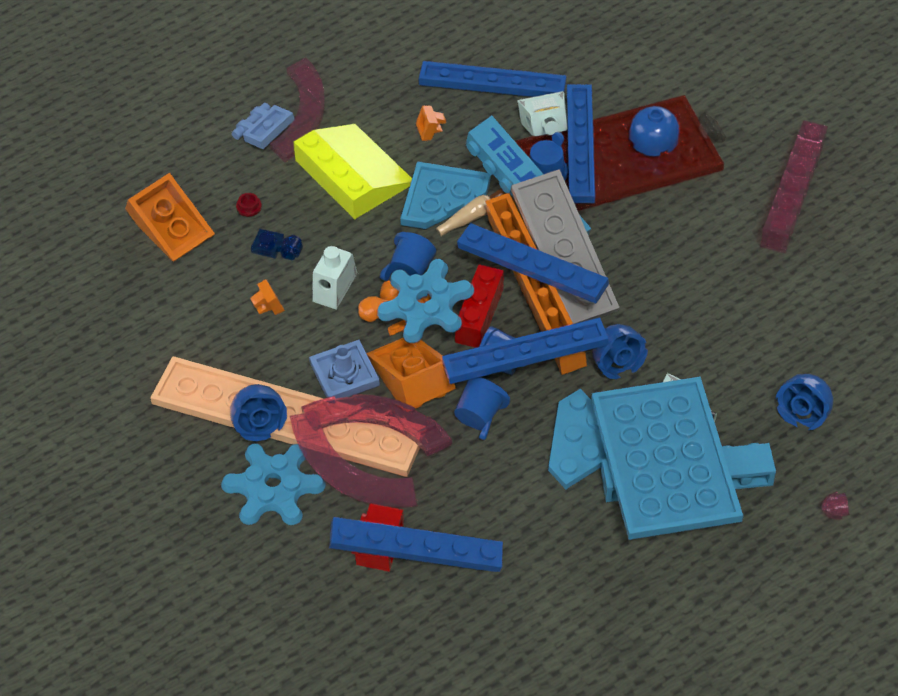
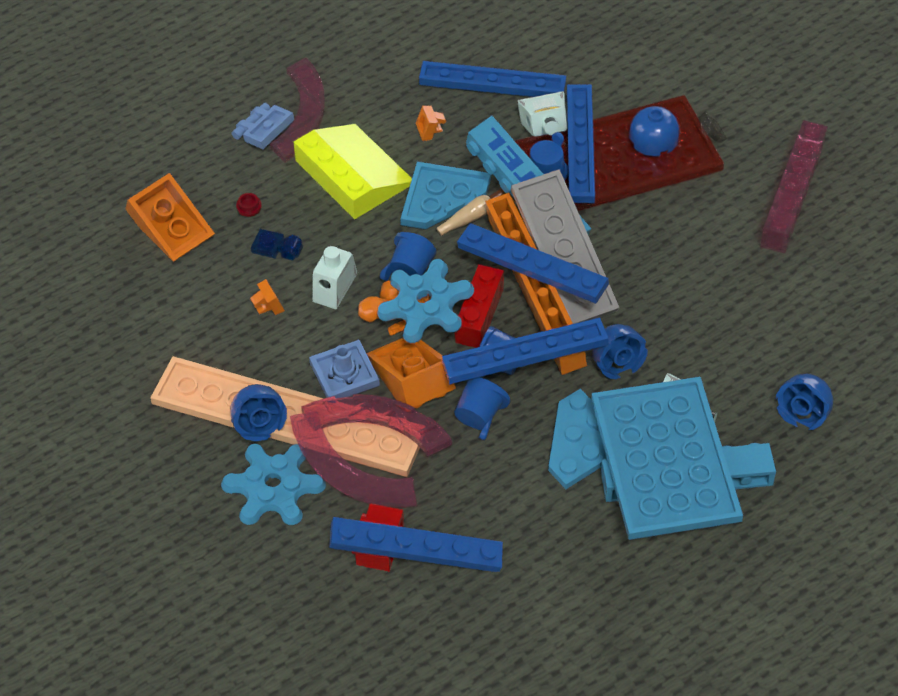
(836, 505): clear pink plate -> none

